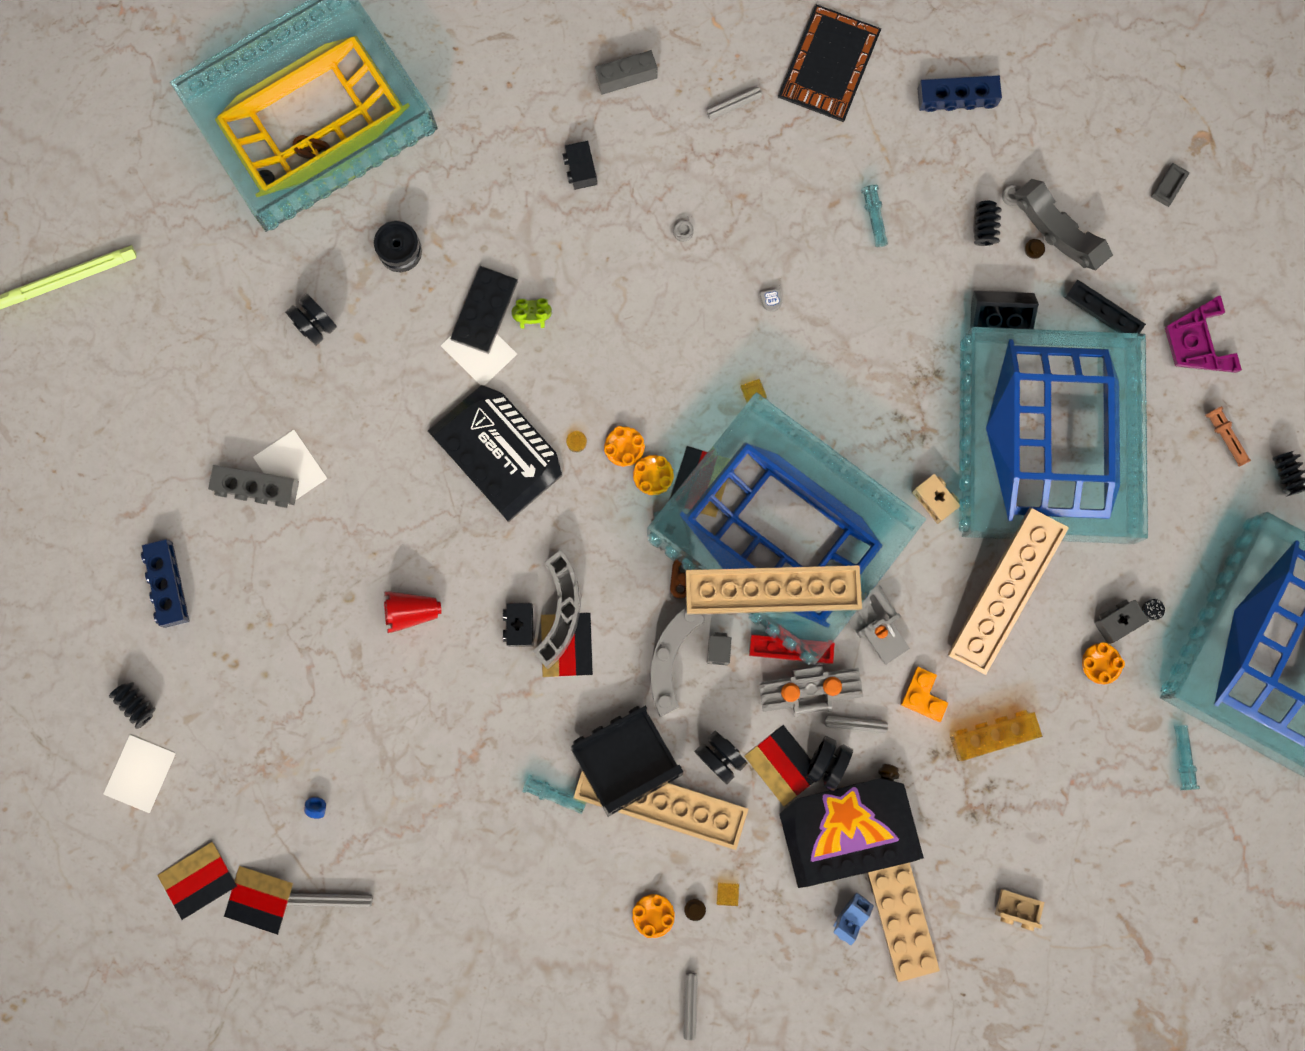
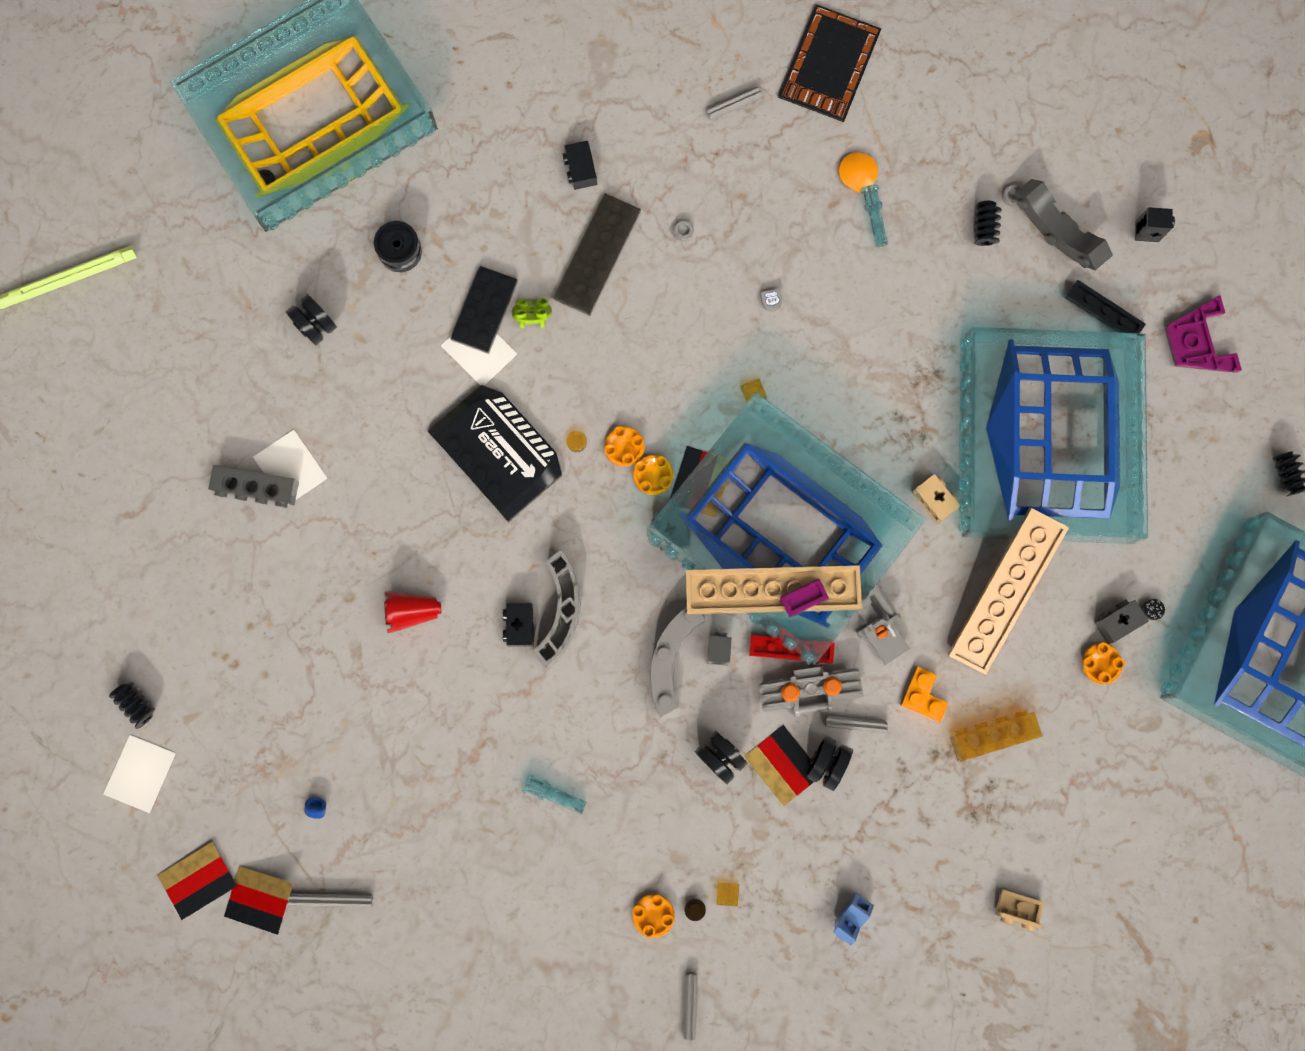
(178, 612): dark blue brick -> none
(317, 144): reddish brown plate -> none
(578, 655): sticker -> none
(597, 254): none -> clear smoke plate
(625, 760): black panel -> none
(626, 72): dark grey brick -> none
(677, 578): reddish brown plate -> none
(682, 812): tan plate -> none
(804, 598): none -> magenta tile
(850, 831): black slope -> none
(858, 171): none -> light orange dish
(889, 772): dark brown plate -> none
(903, 922): tan plate -> none
(967, 86): dark blue brick -> none
(1003, 309): black slope -> none
(1034, 248): dark brown plate -> none
(1154, 224): none -> black brick
(1170, 184): dark grey tile -> none
(1186, 769): clear light blue pin -> none
(1223, 427): nougat pin -> none

